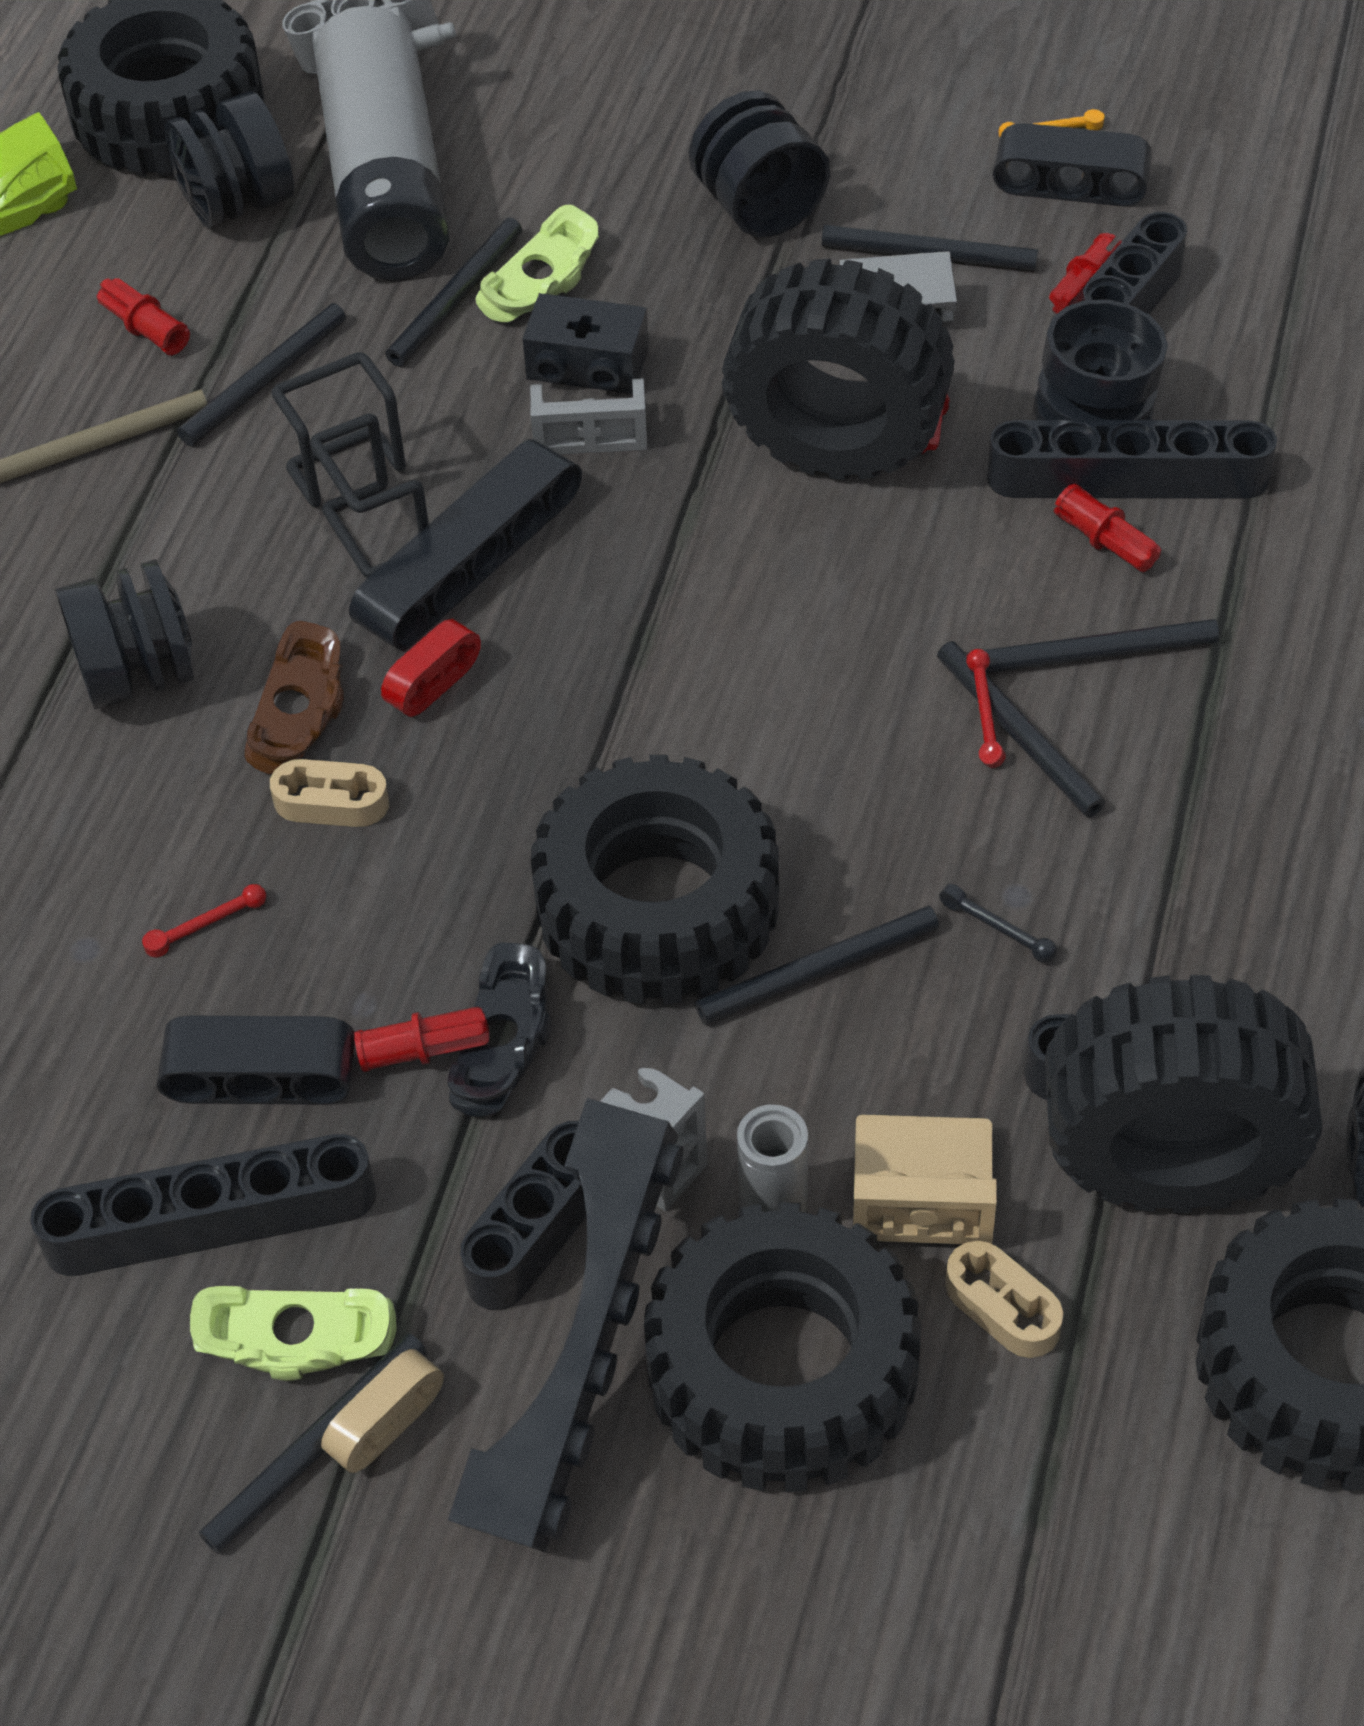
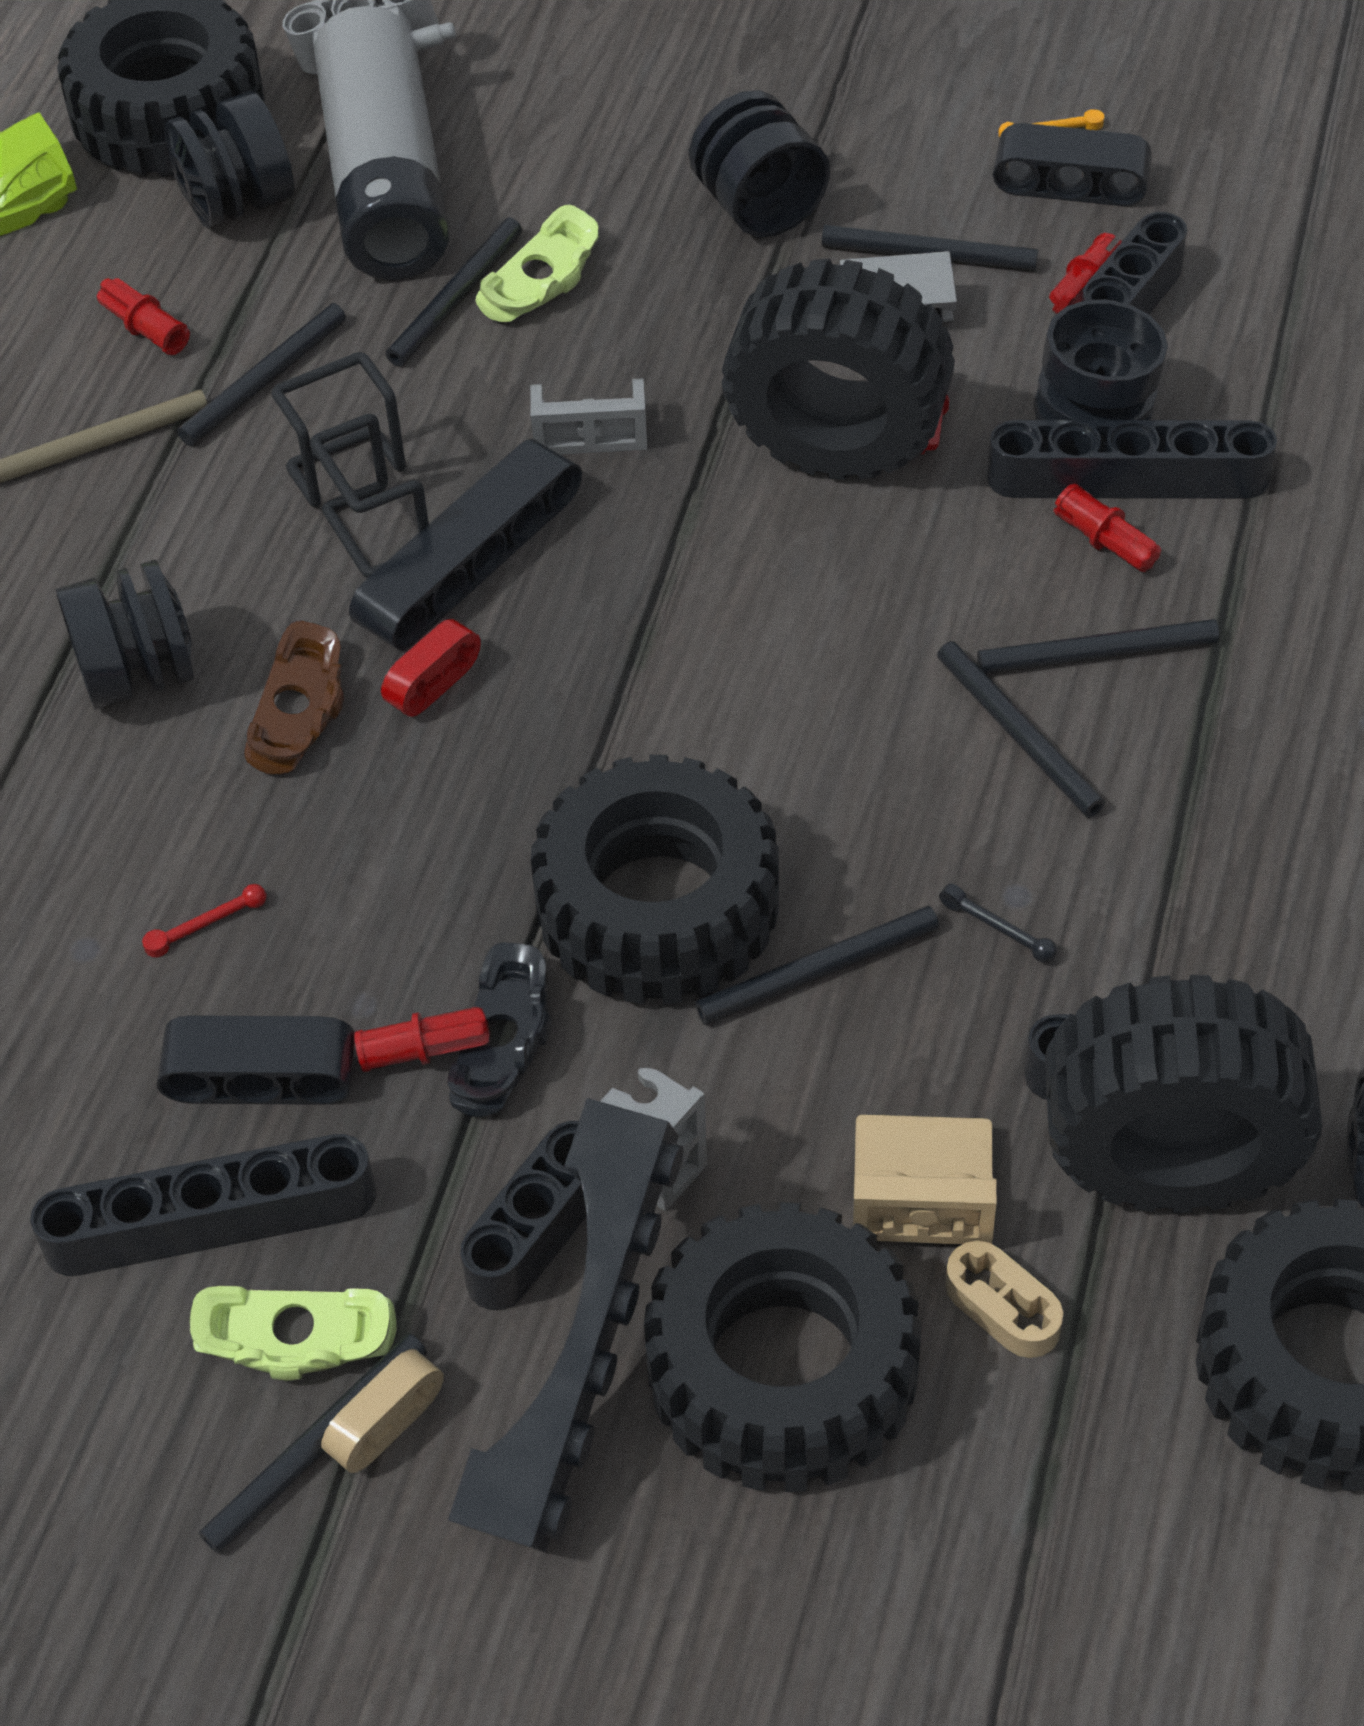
(329, 793): tan beam -> none
(585, 343): black brick -> none
(772, 1158): light grey pin -> none
(991, 751): red hinge -> none

